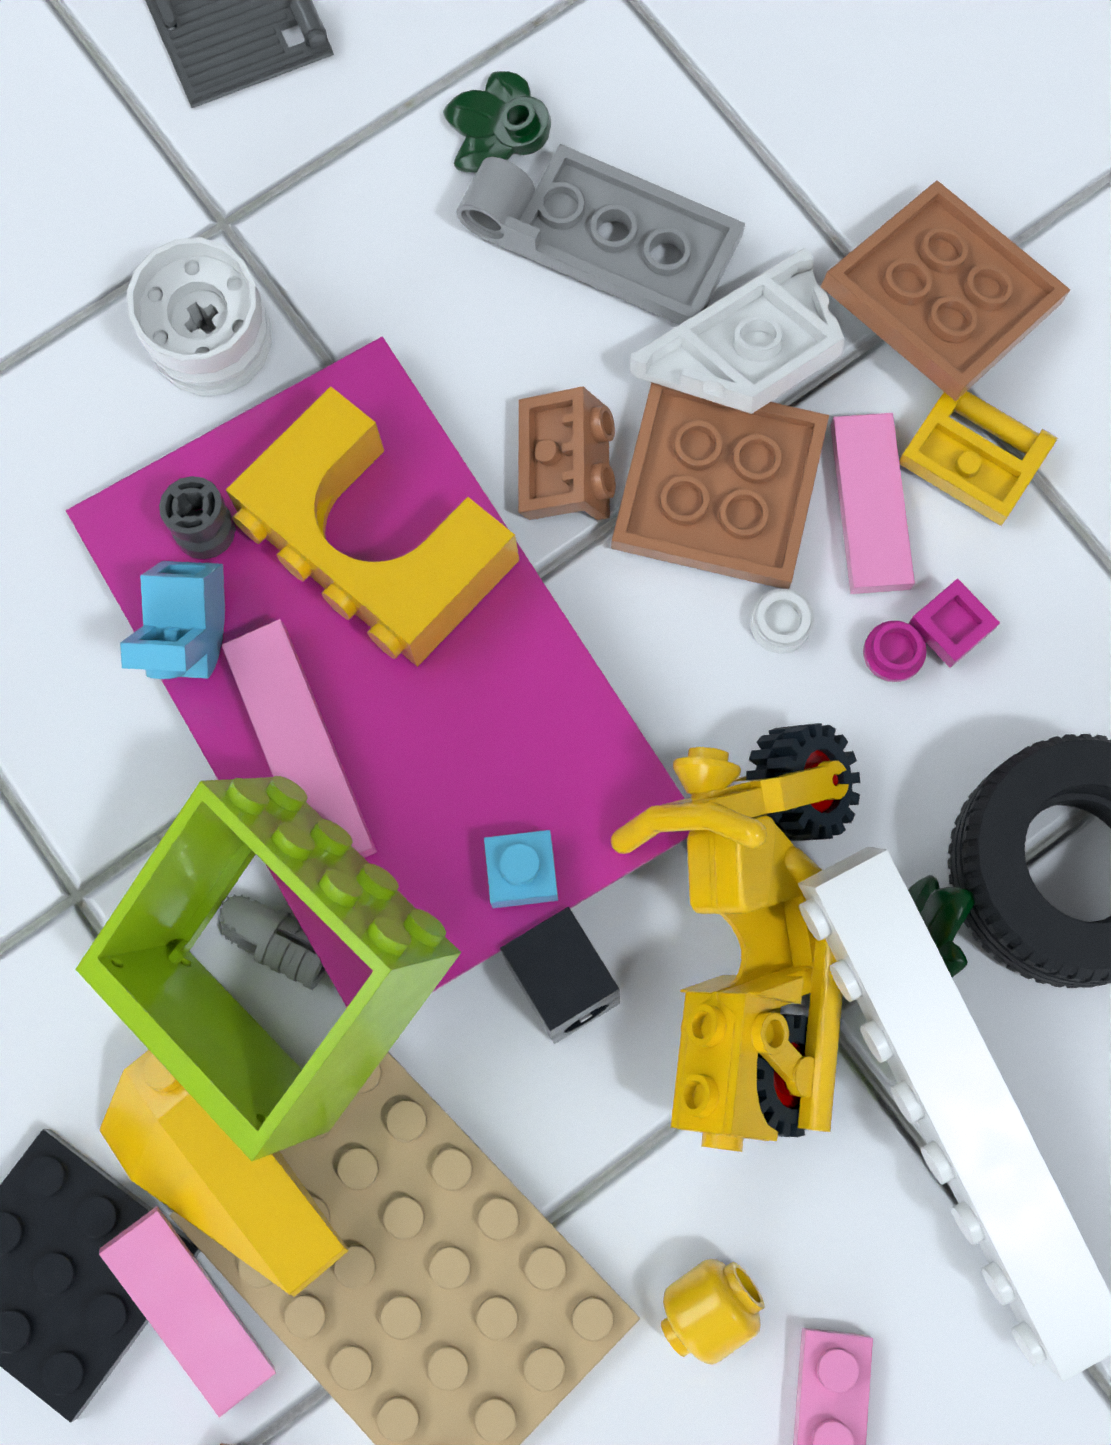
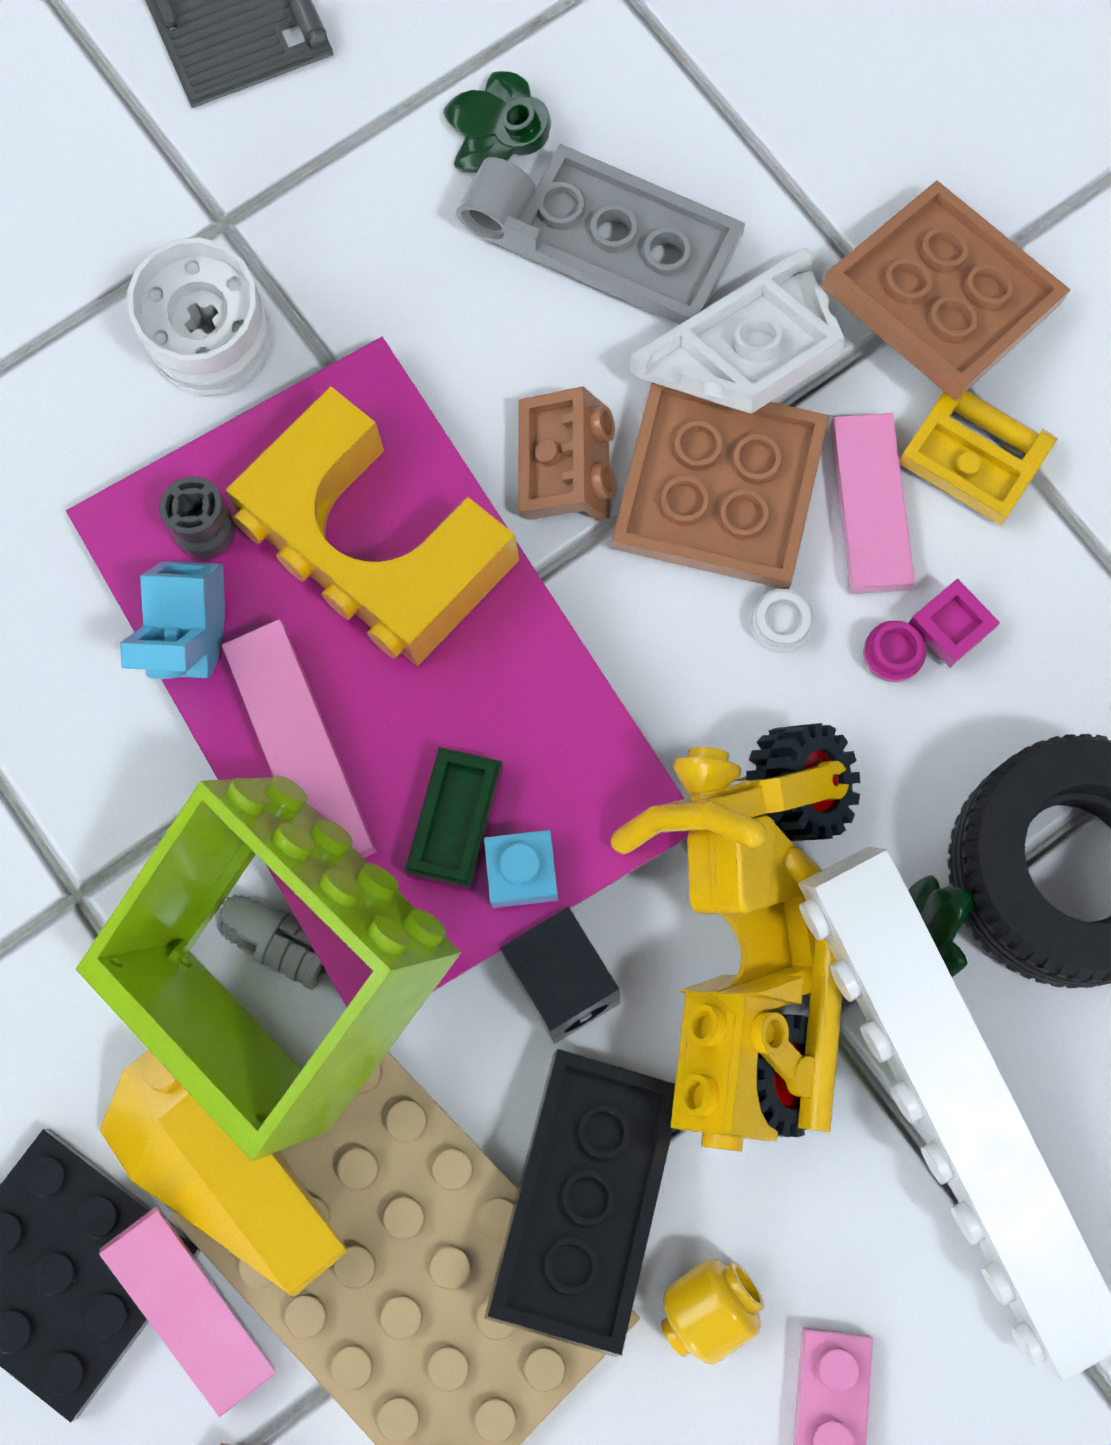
(454, 819): none -> dark green tile
(584, 1204): none -> black plate

